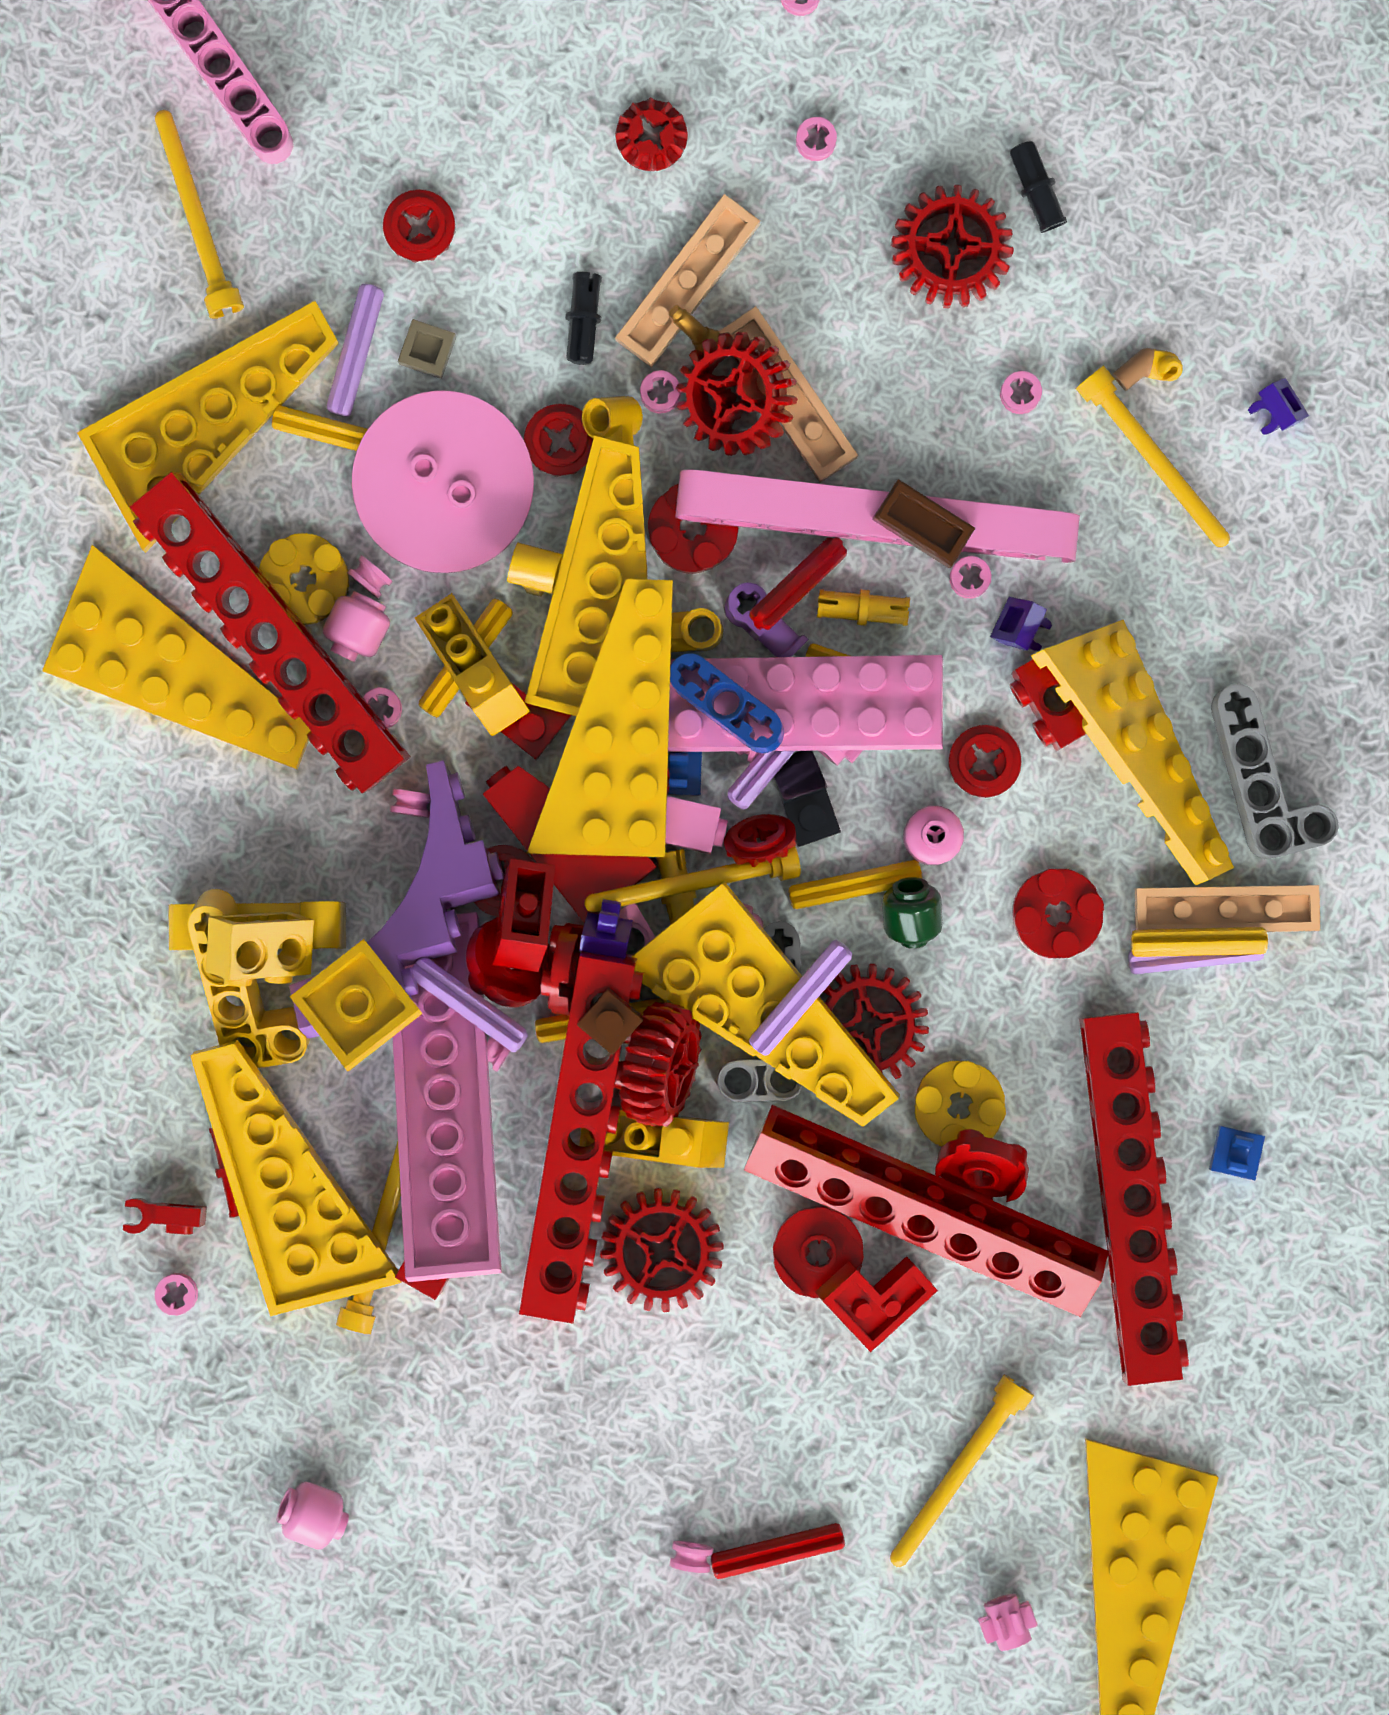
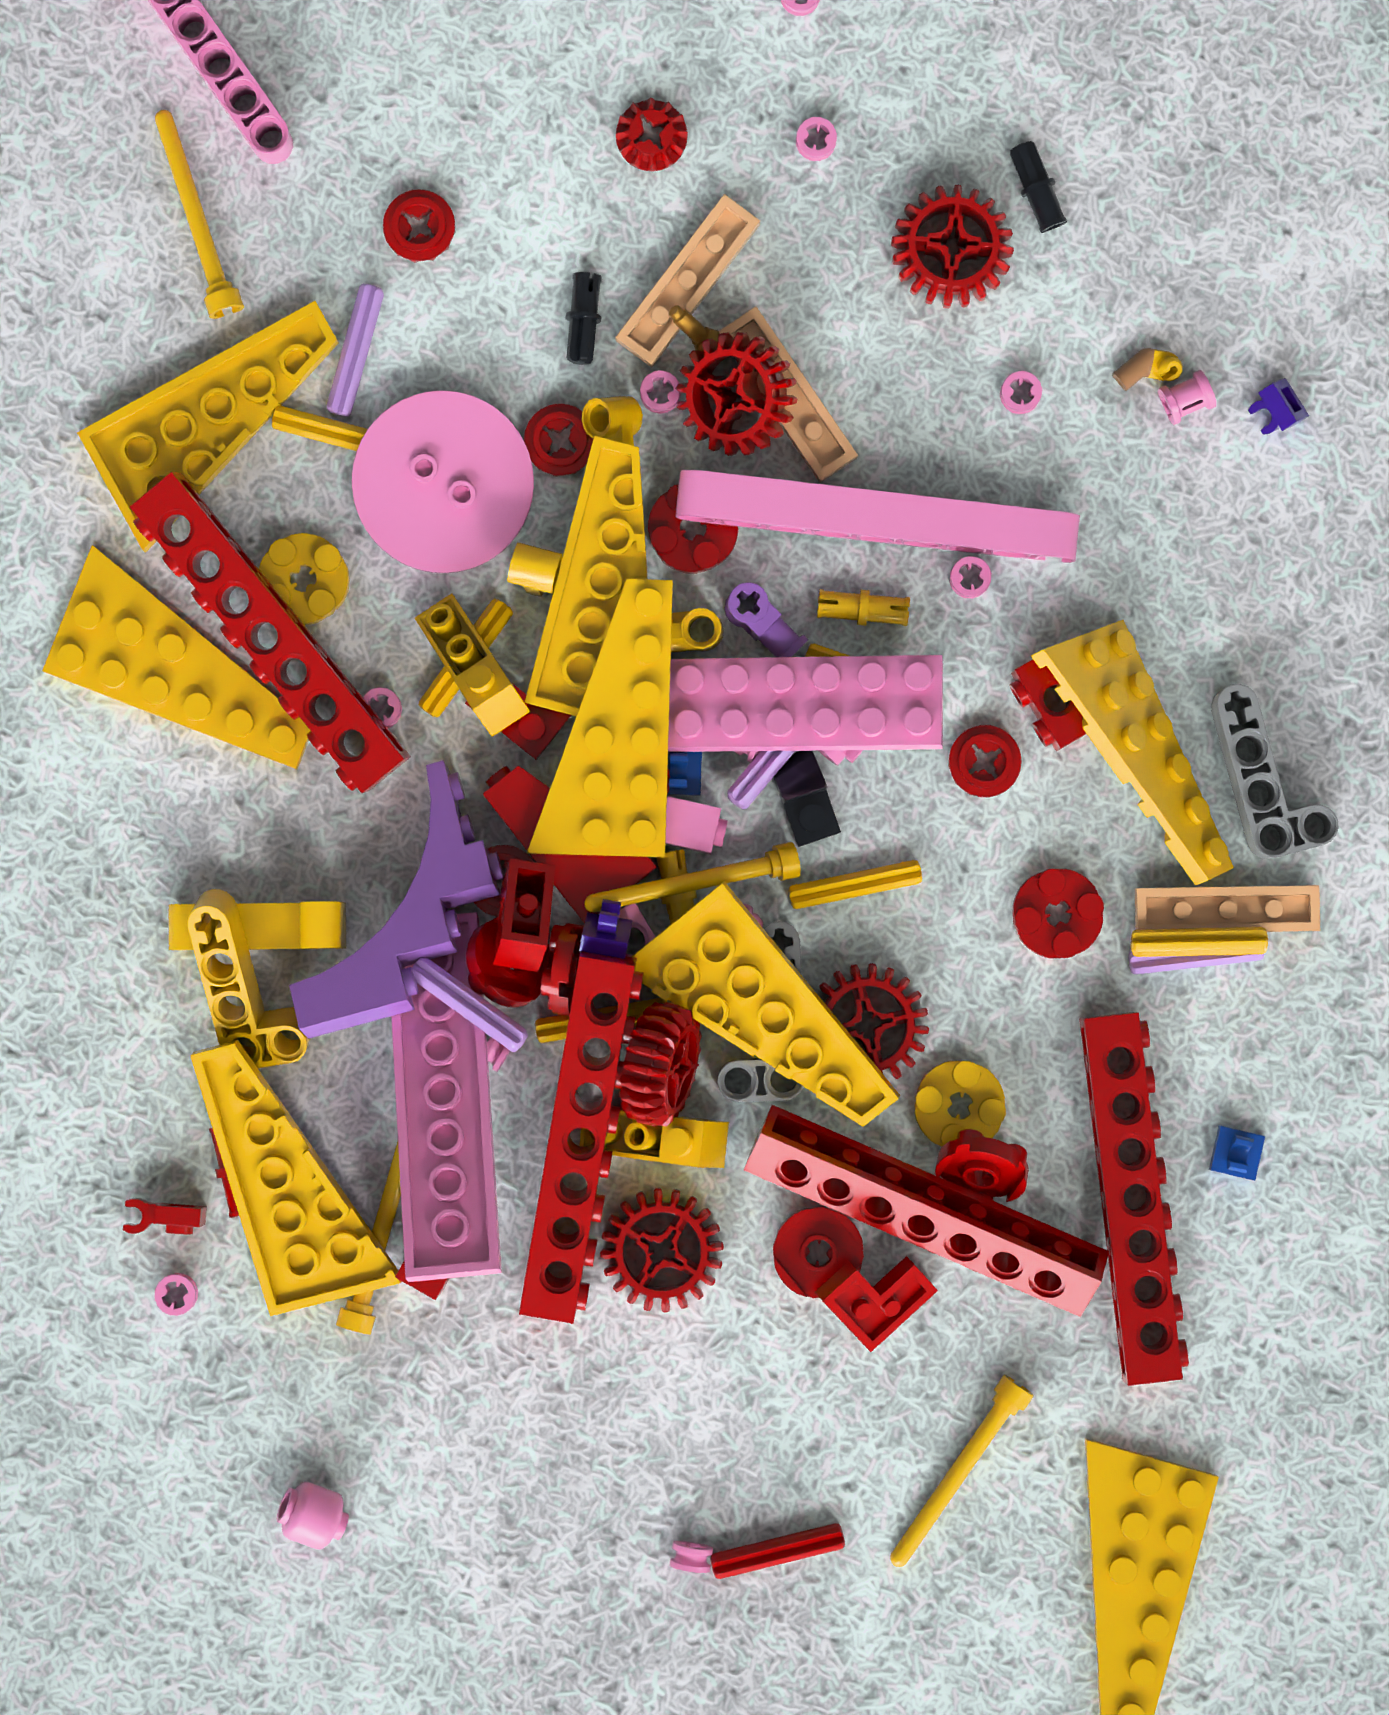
(260, 939): yellow brick -> none
(355, 1005): yellow plate -> none
(356, 626): bright pink head -> none
(370, 577): bright pink bush -> none
(411, 803): bright pink bush -> none
(427, 348): dark tan plate -> none
(610, 1021): reddish brown plate -> none
(760, 713): blue beam -> none
(773, 829): red gear -> none
(798, 583): red axle -> none
(800, 997): lavender axle -> none
(912, 912): dark green head -> none
(918, 827): bright pink head -> none
(923, 523): reddish brown tile -> none
(1007, 1622): bright pink gear -> none
(1020, 623): dark purple tile -> none
(1101, 391): yellow piece -> none
(1187, 397): none -> bright pink bush

